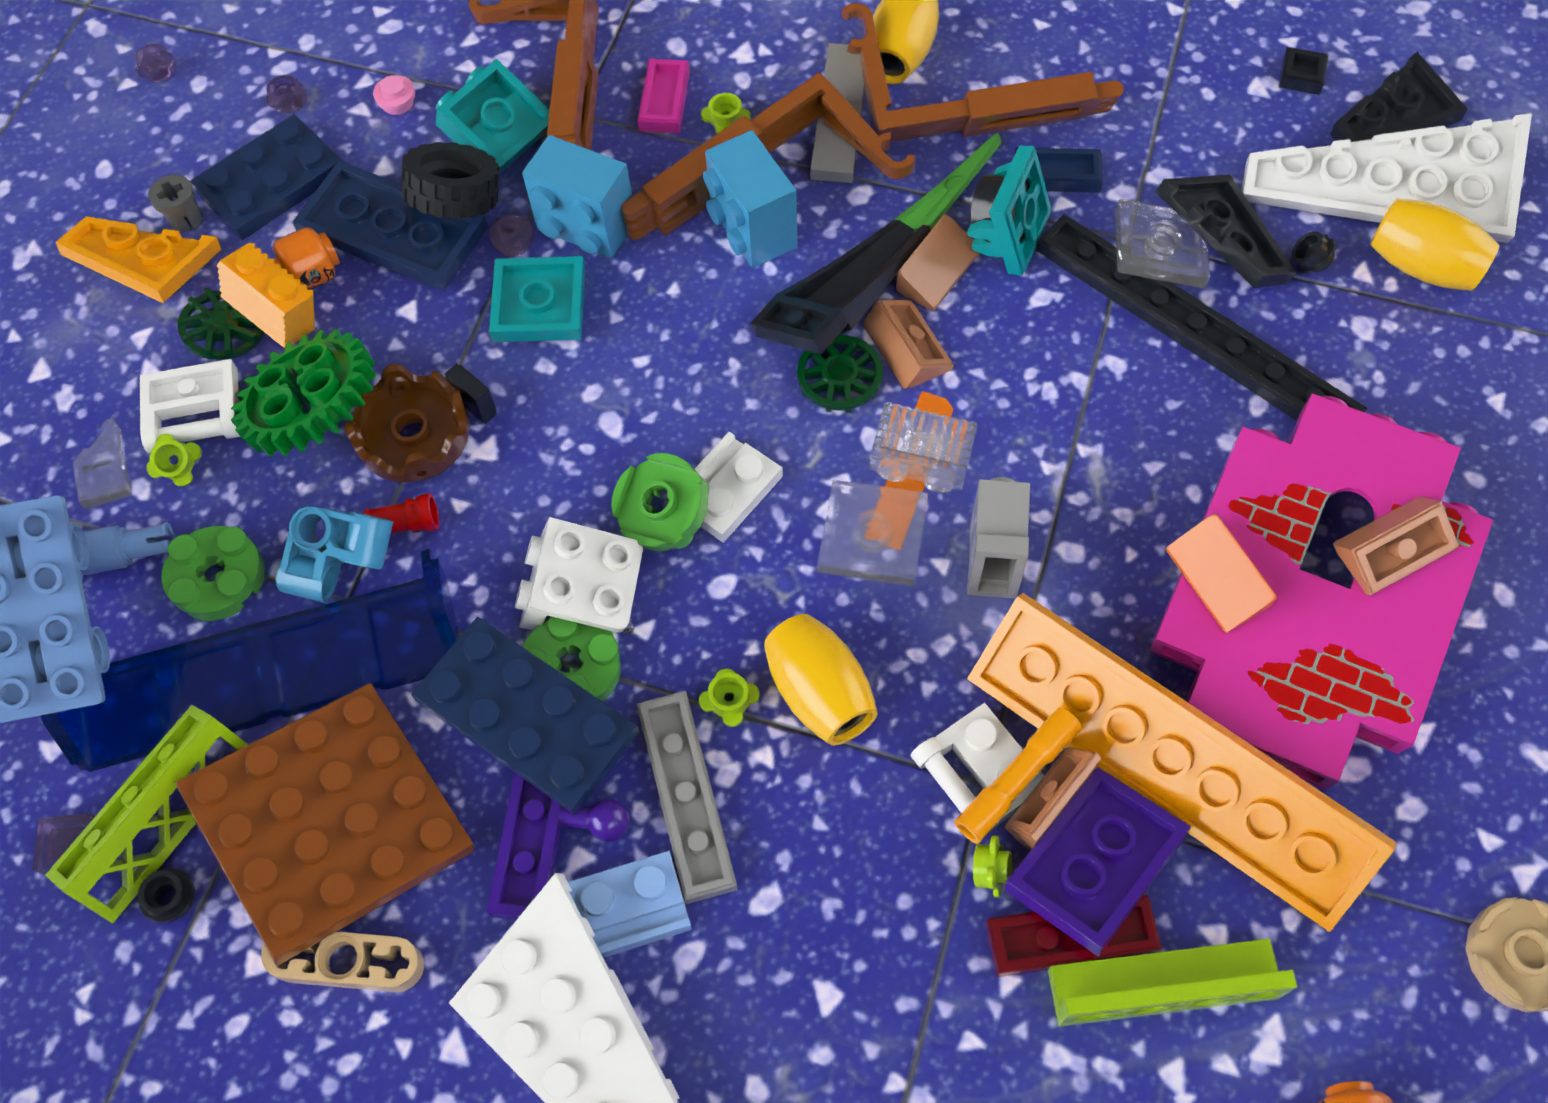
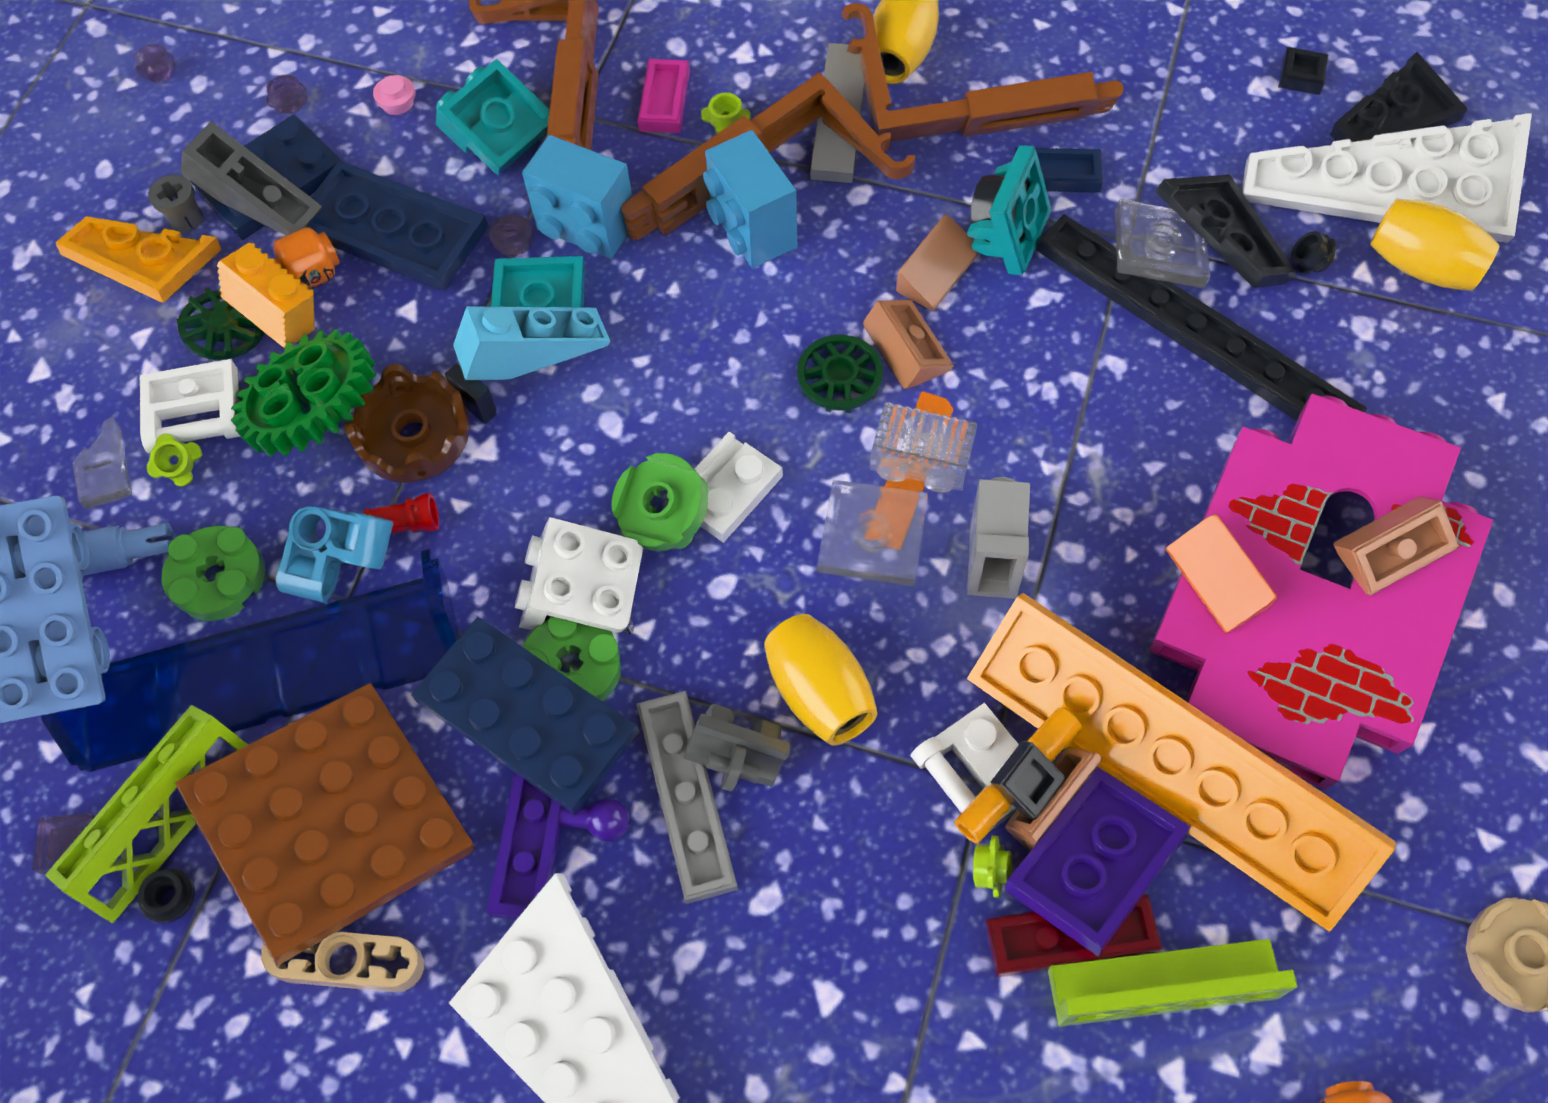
(245, 182): none -> dark grey slope
(450, 180): black tyre -> none
(520, 340): none -> medium azure slope
(632, 904): light blue plate -> none
(726, 683): lime plate -> none
(735, 750): none -> dark grey hips
(840, 293): black plate -> none
(1028, 780): none -> black tile

